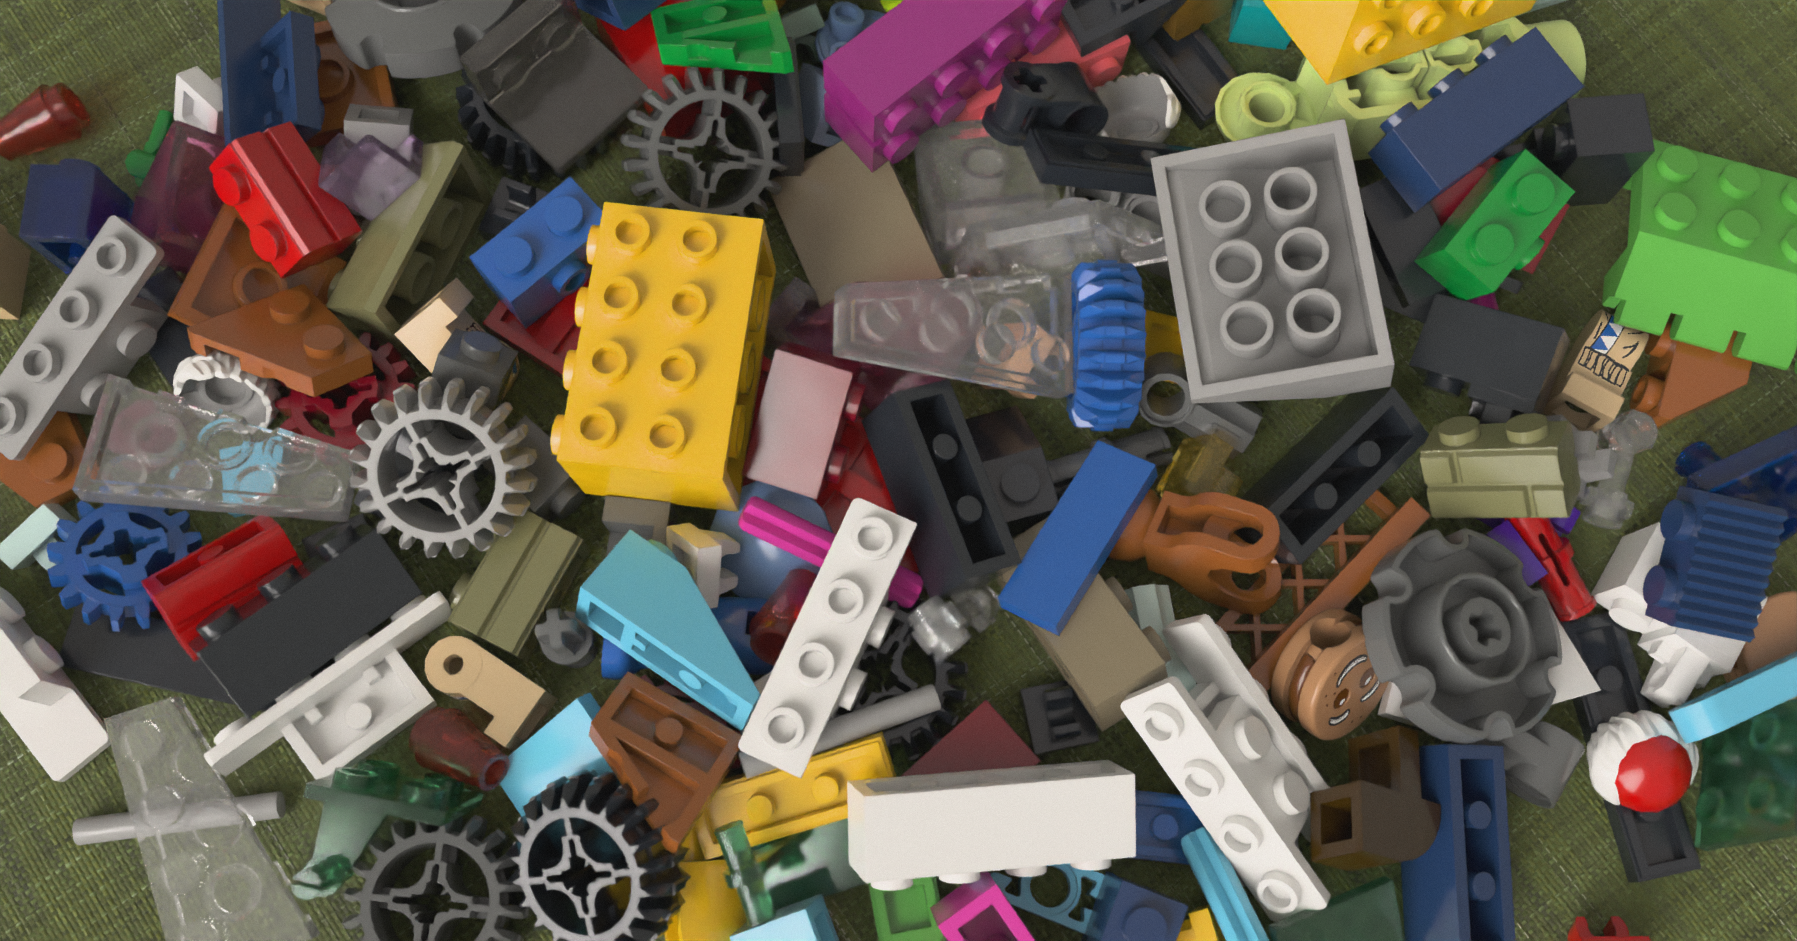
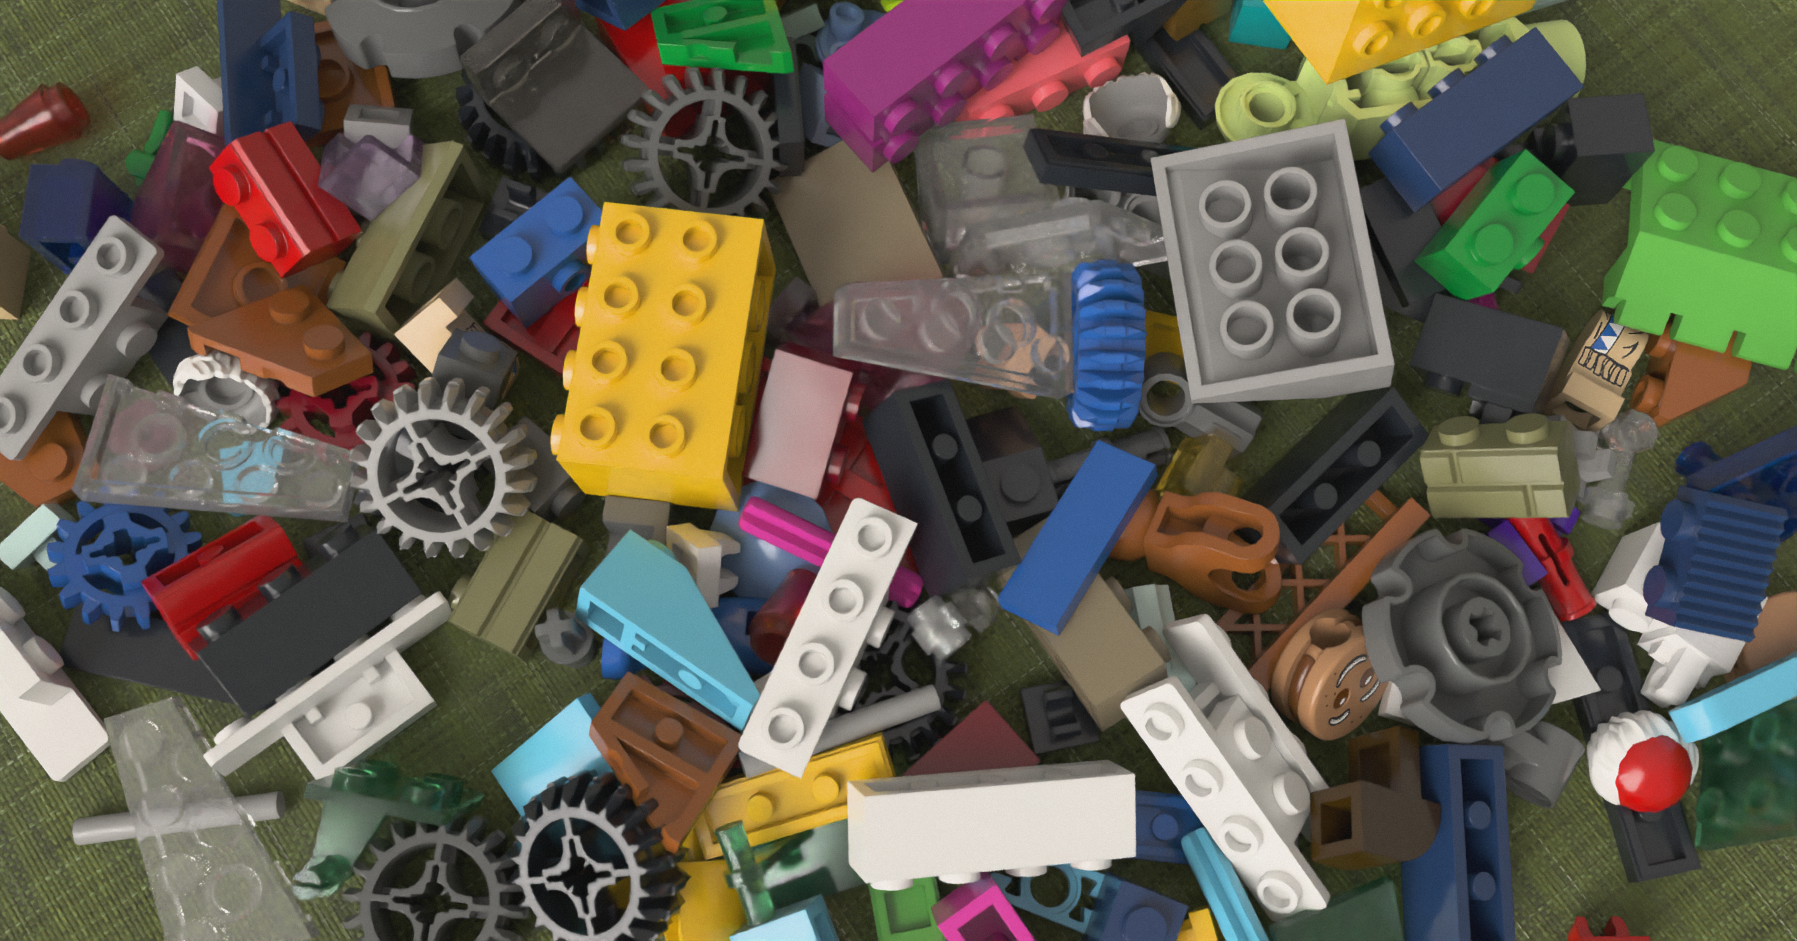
(457, 748): clear red cone -> none
(474, 674): tan leg -> none
(1044, 98): black piece -> none

